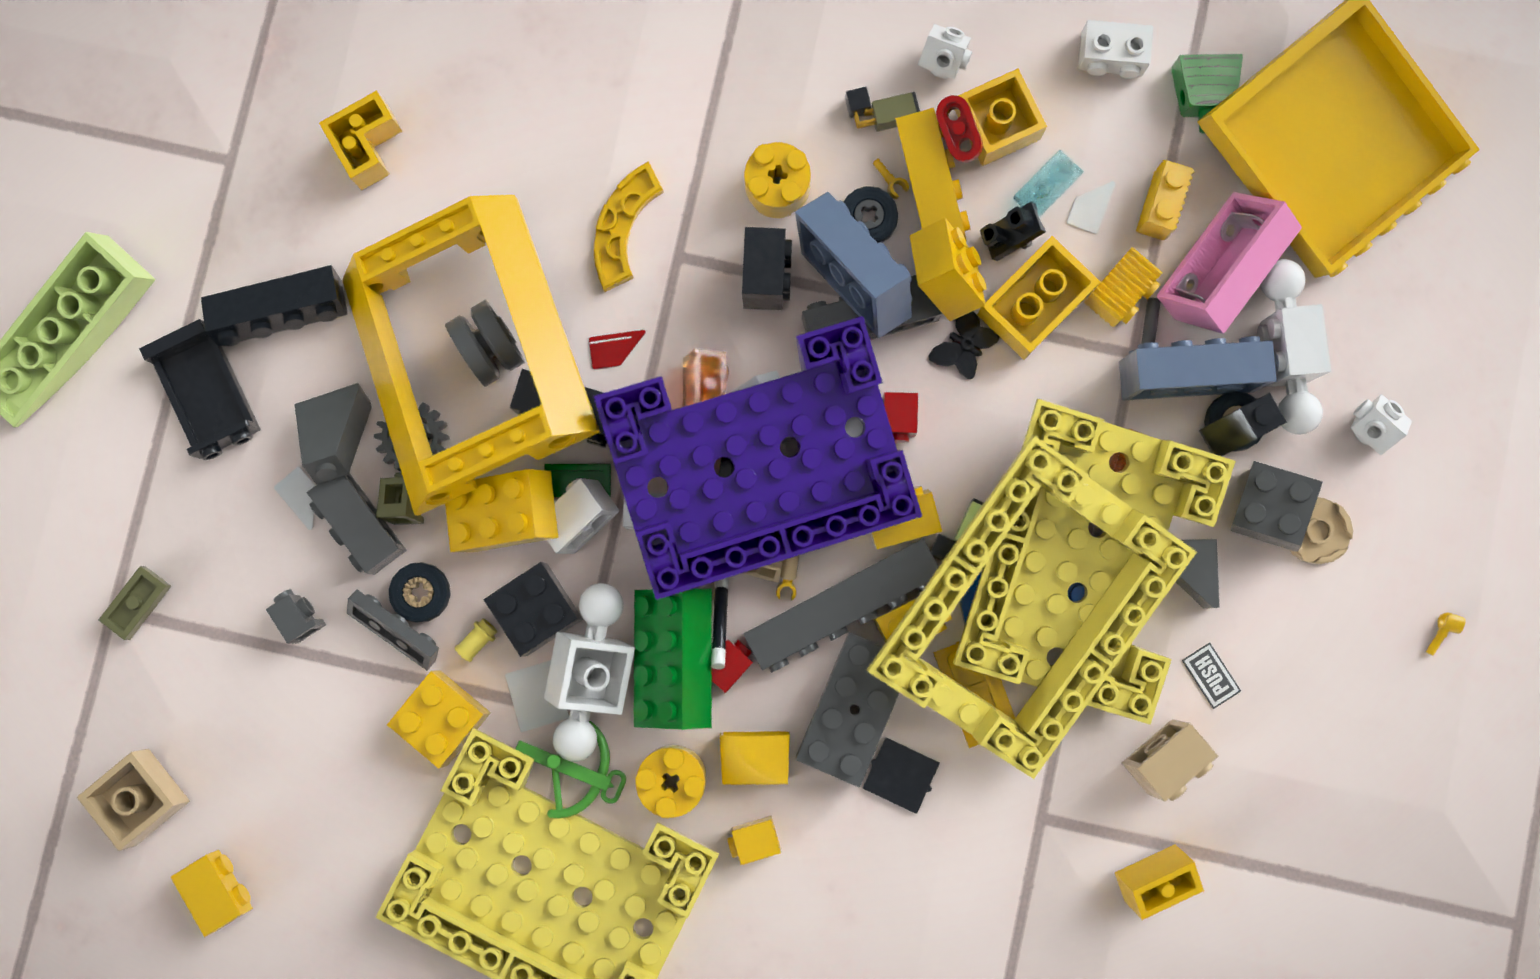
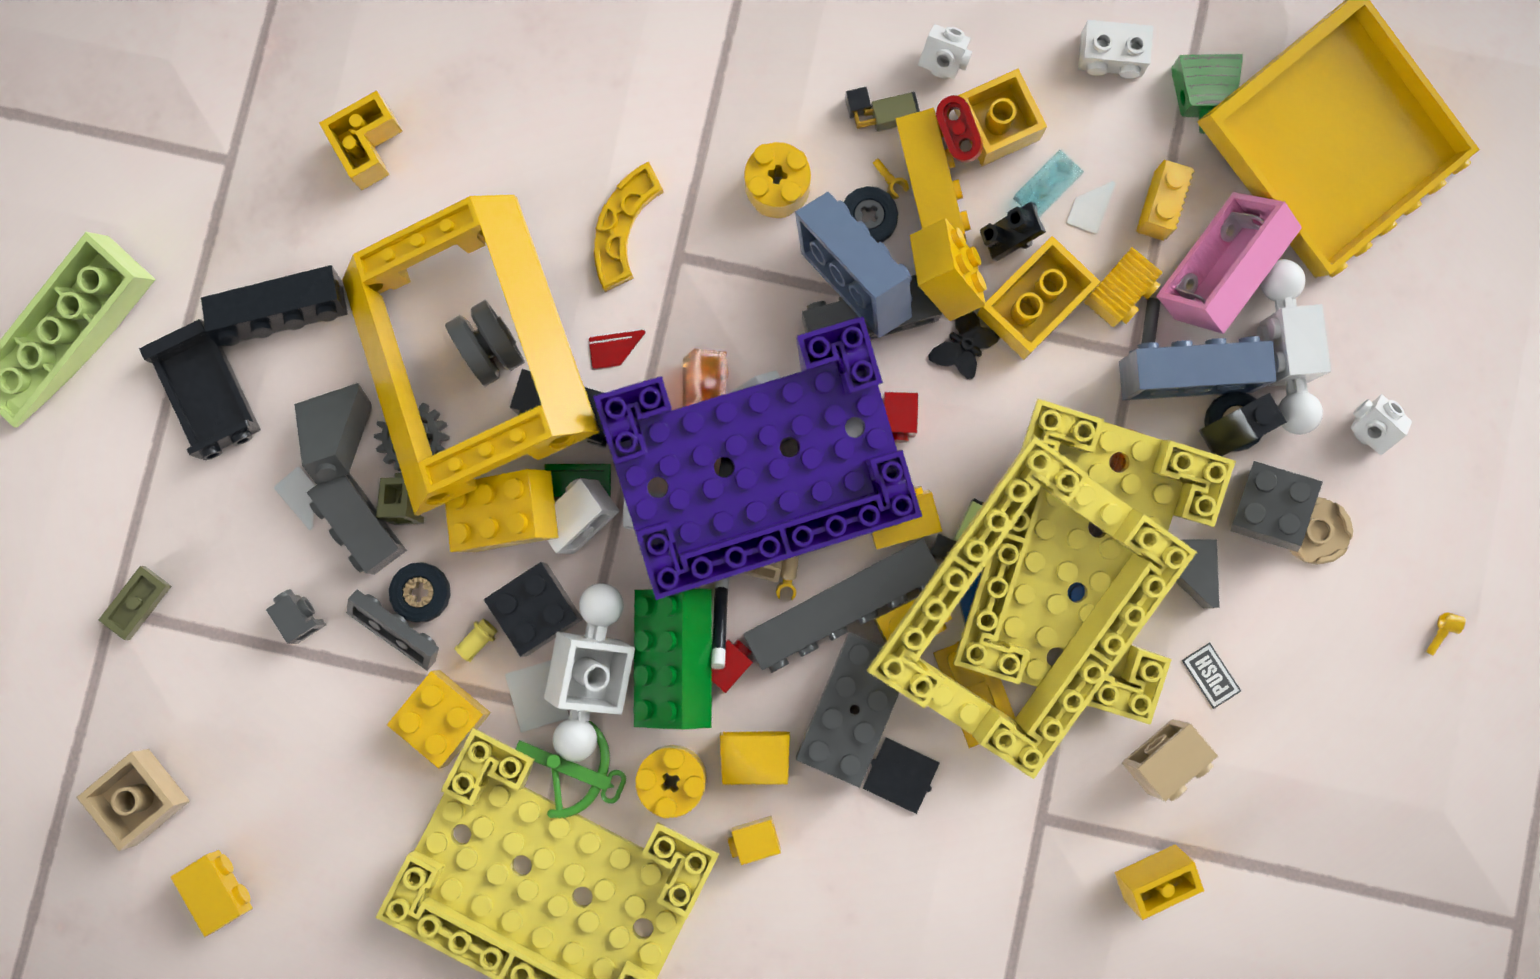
(764, 264): black brick -> none

